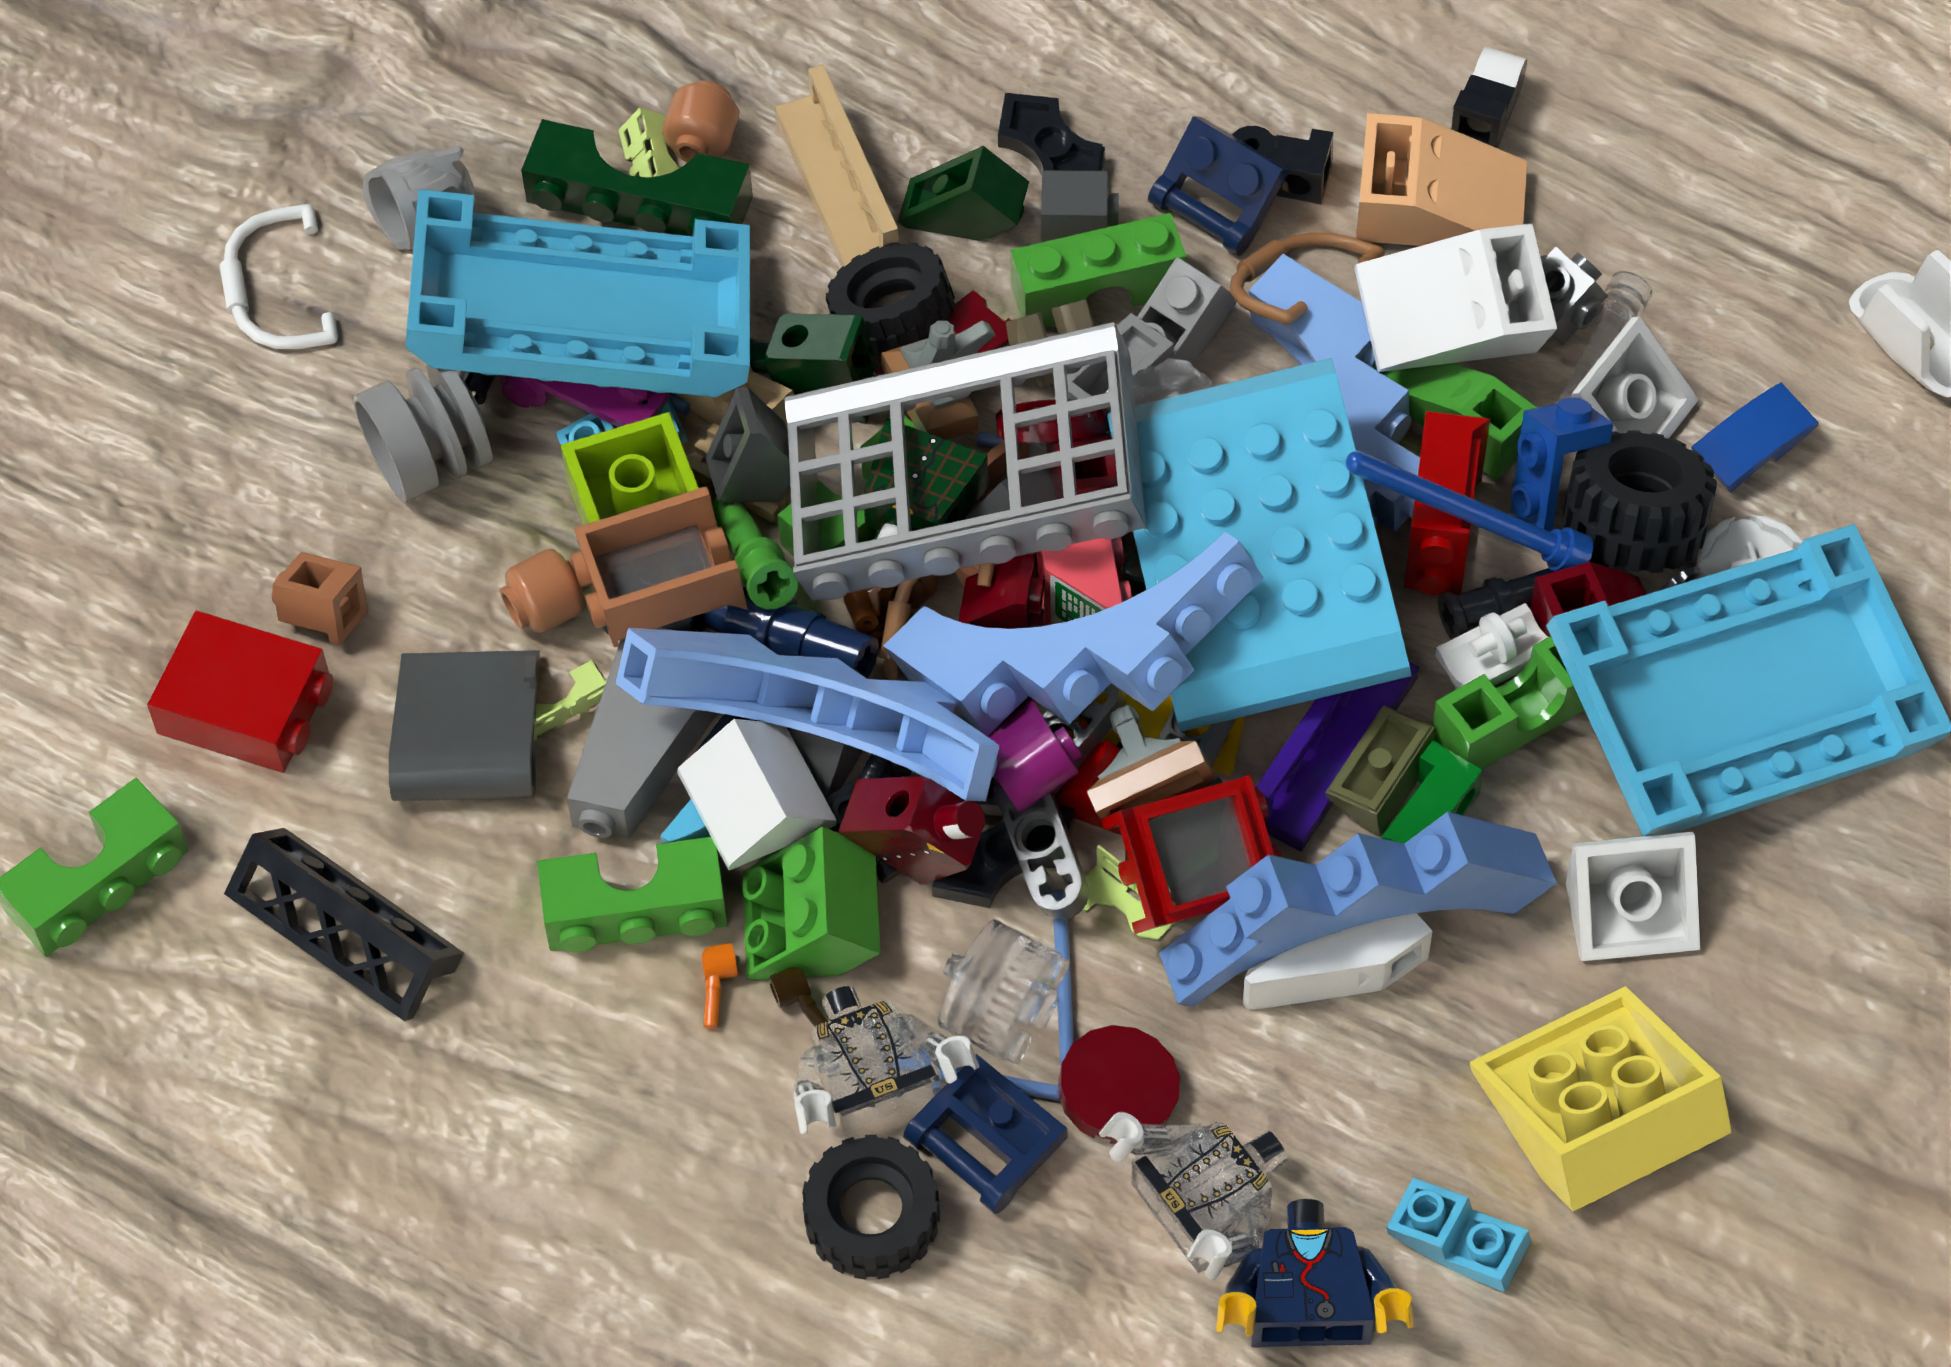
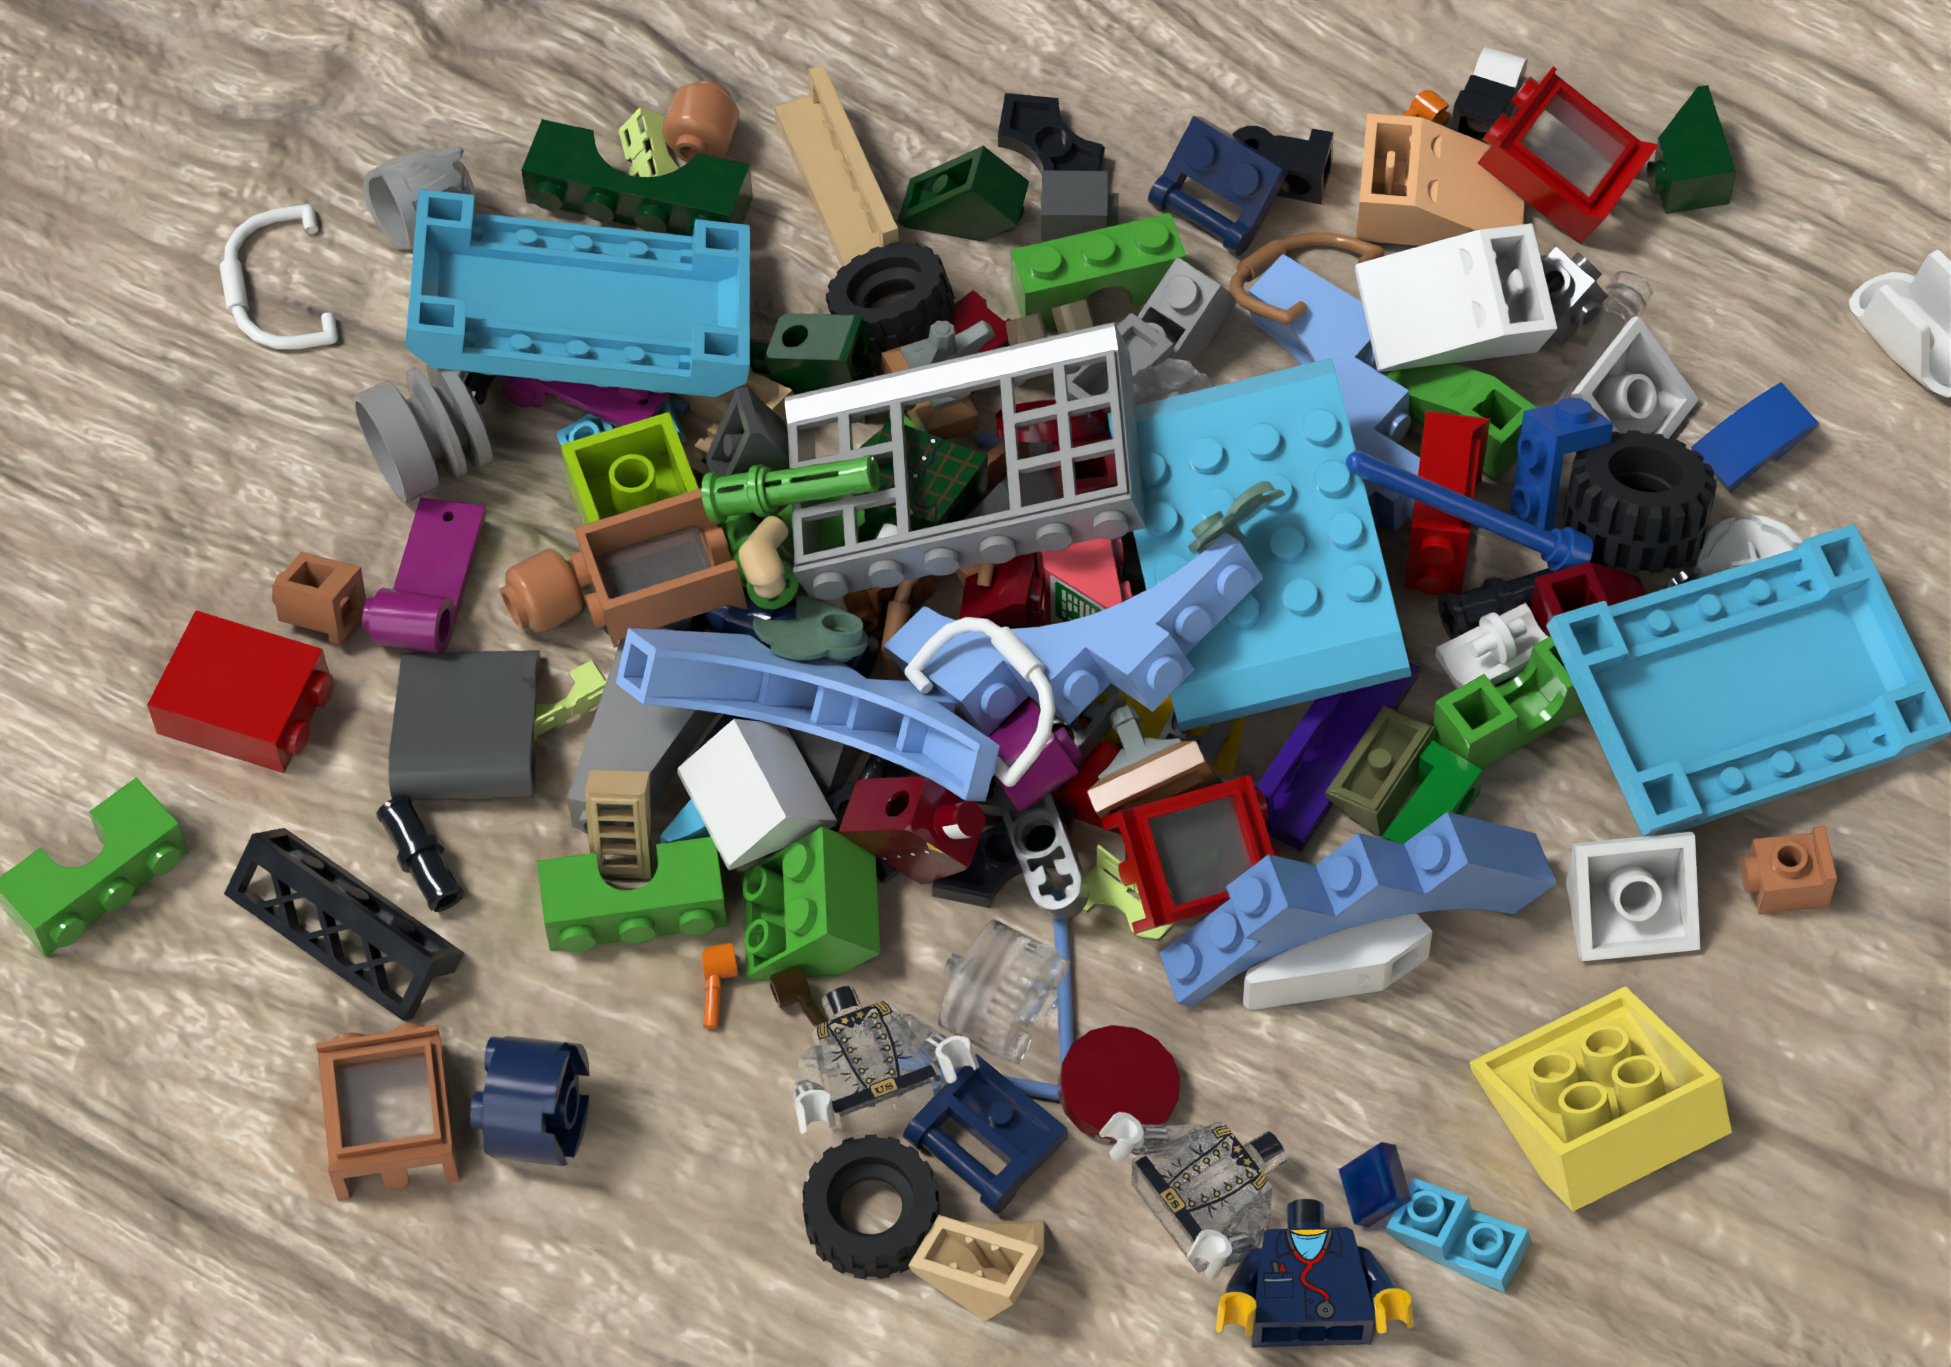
(386, 1105): none -> nougat window
(420, 853): none -> black pin
(430, 579): none -> magenta door
(532, 1100): none -> dark blue brick
(620, 788): none -> tan slope
(761, 560): none -> tan arm
(764, 489): none -> bright green pin
(815, 633): none -> sand green plate
(980, 1261): none -> tan slope
(1020, 658): none -> white piece
(1240, 512): none -> sand green plate
(1375, 1184): none -> clear blue tile
(1429, 106): none -> orange hand
(1563, 155): none -> red window
(1692, 158): none -> dark green slope
(1790, 871): none -> nougat brick

